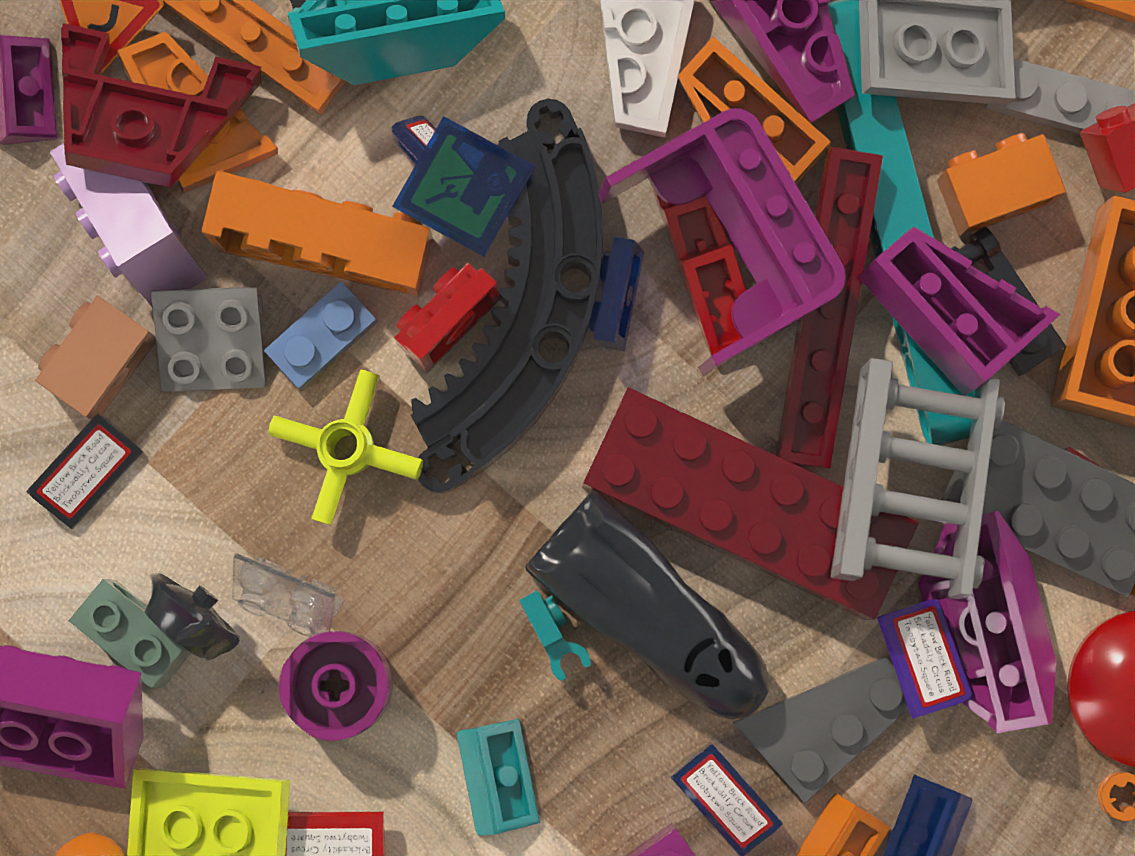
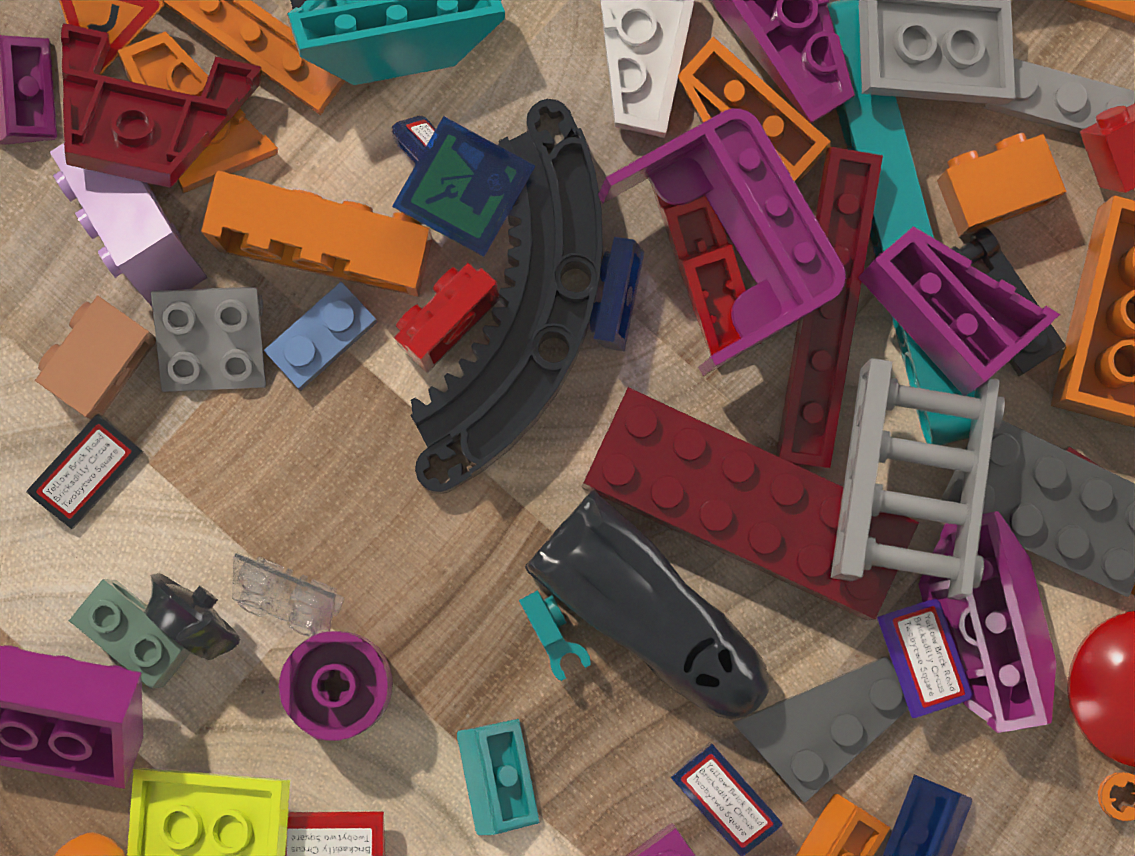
(325, 440): neon yellow bar -> none

